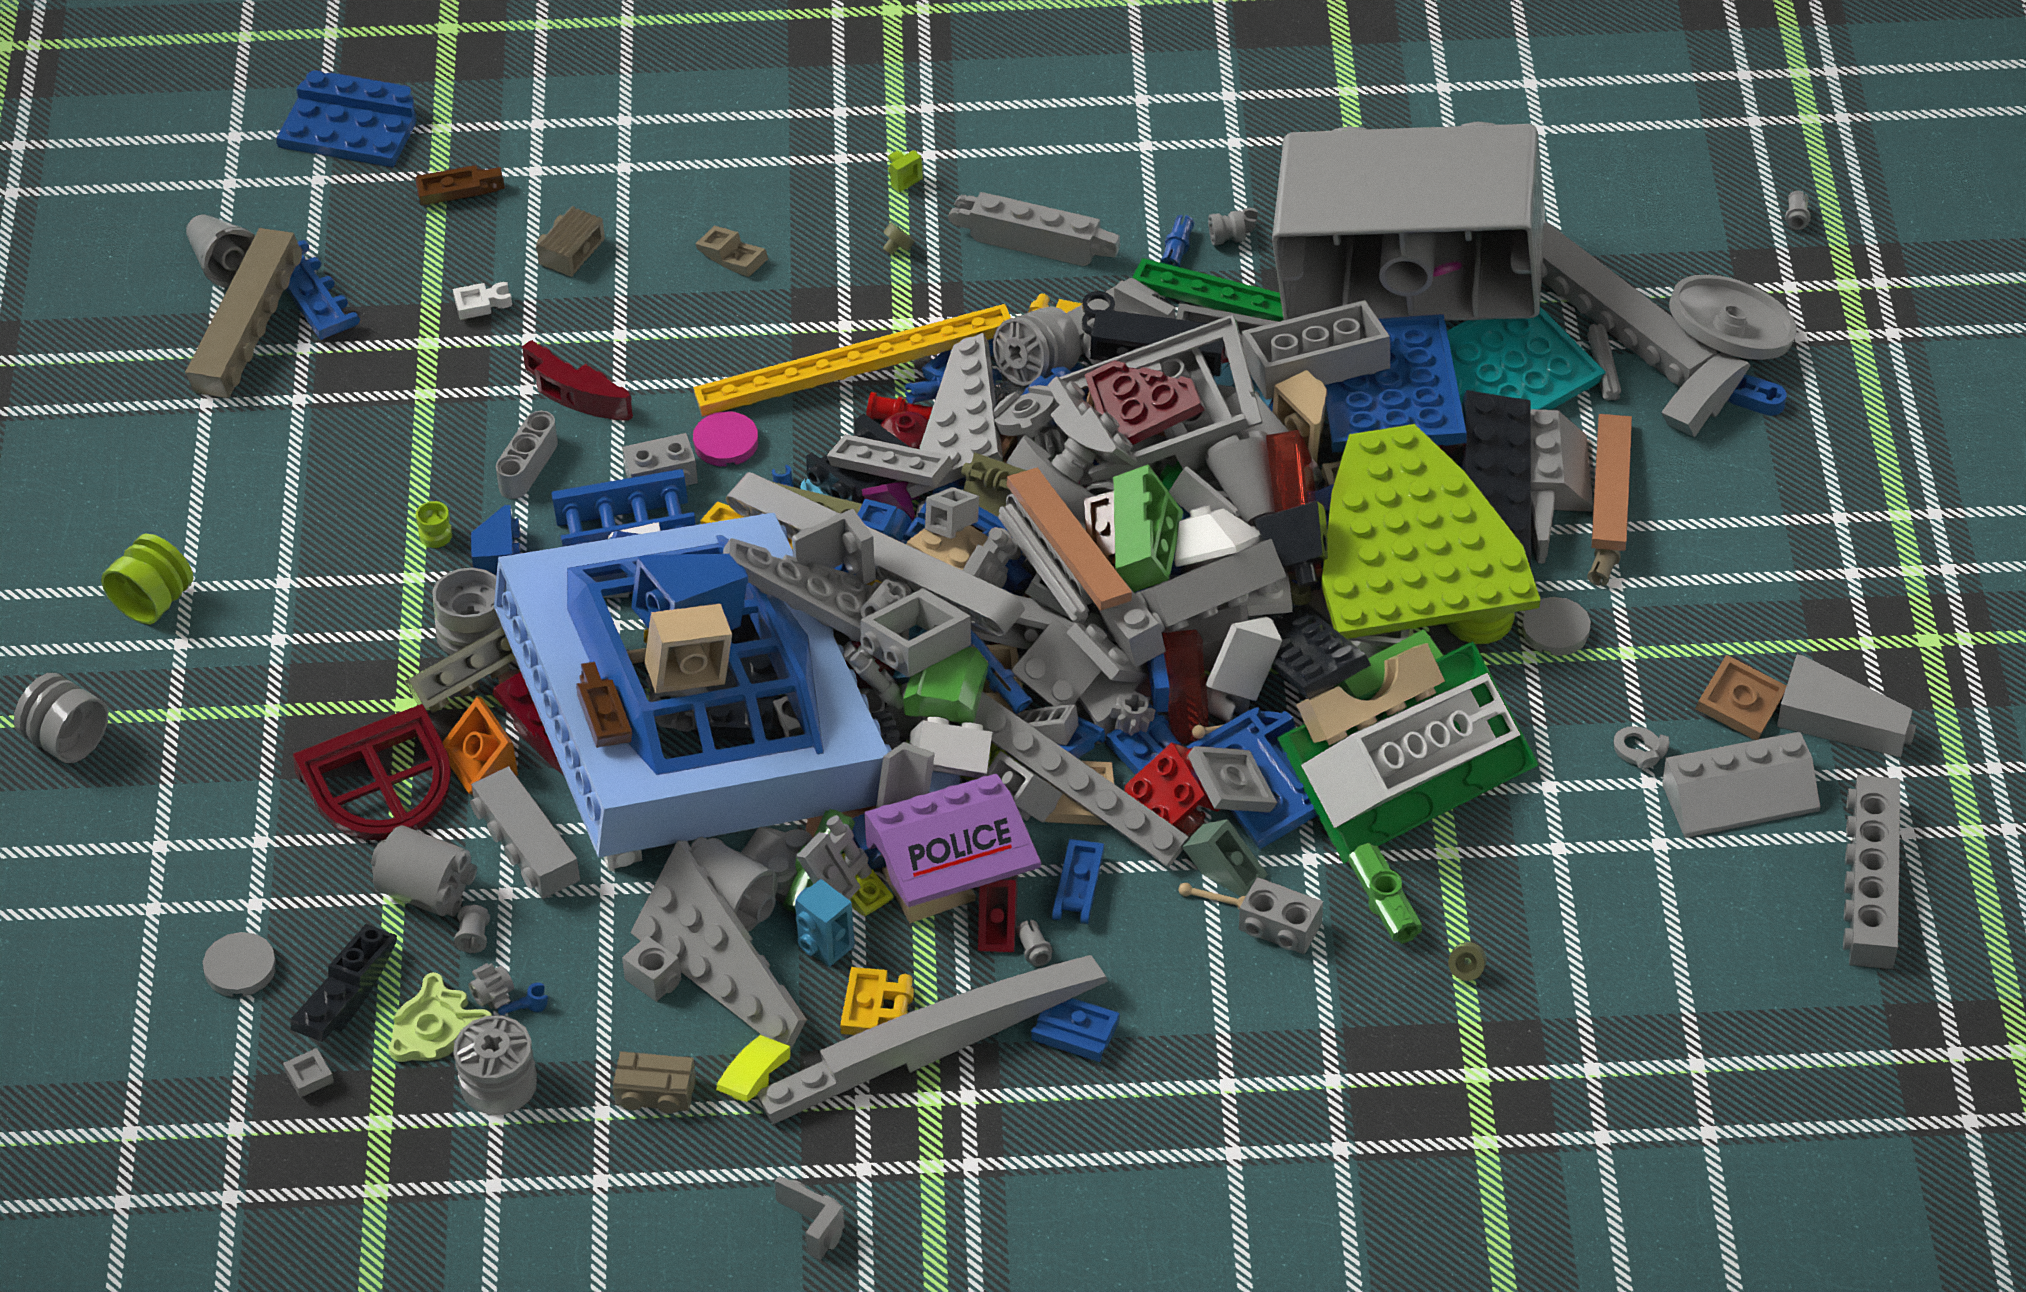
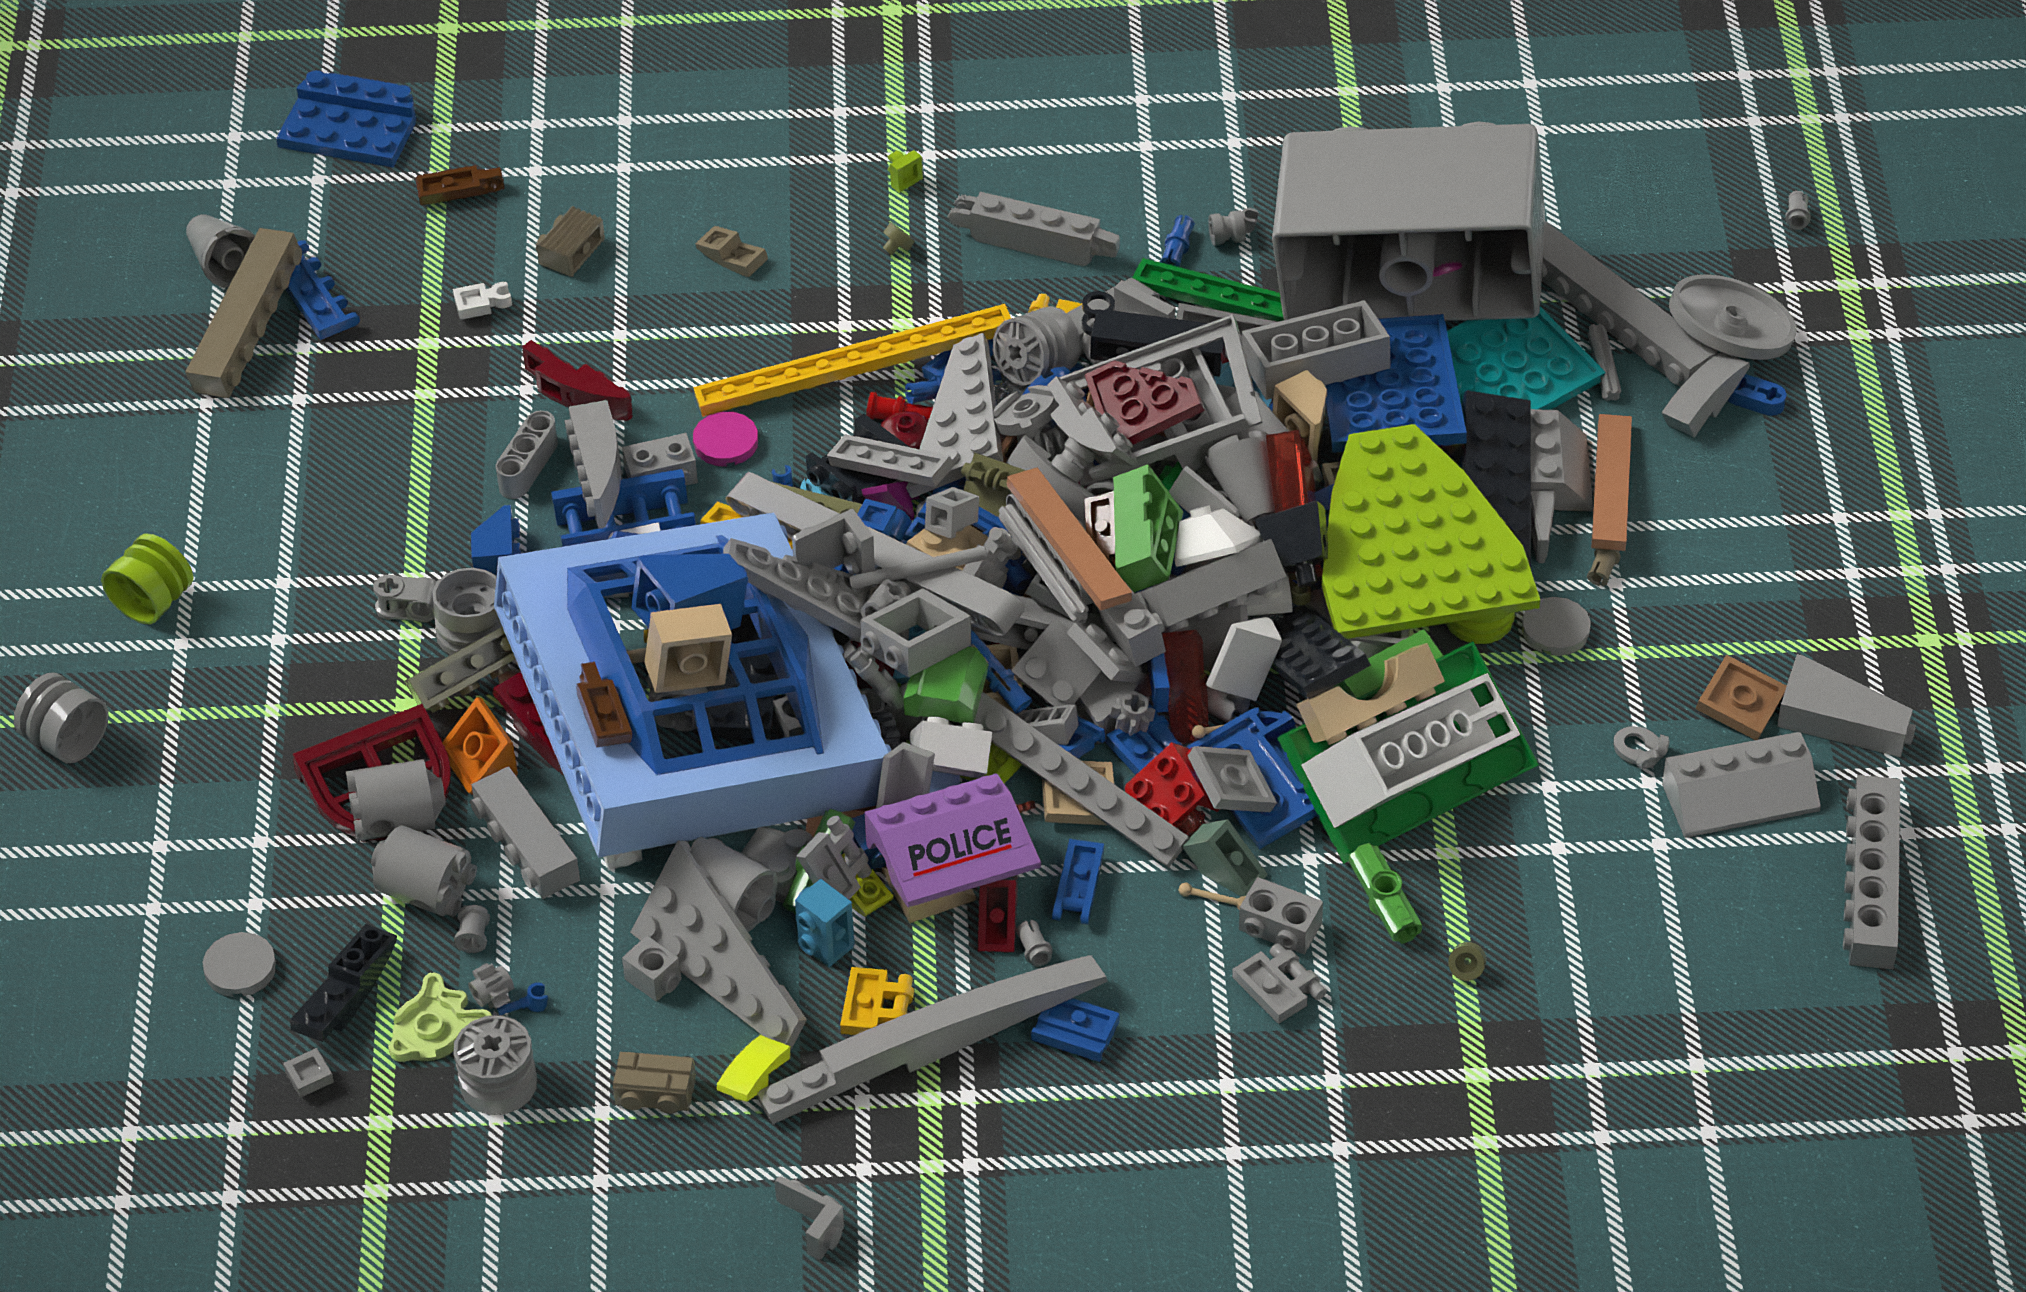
(394, 797): none -> light grey cylinder
(408, 599): none -> light grey piece
(433, 524): lime wheel -> none
(595, 457): none -> light grey slope
(918, 567): none -> light grey bar
(1029, 791): light grey brick -> none
(1272, 988): none -> light grey plate

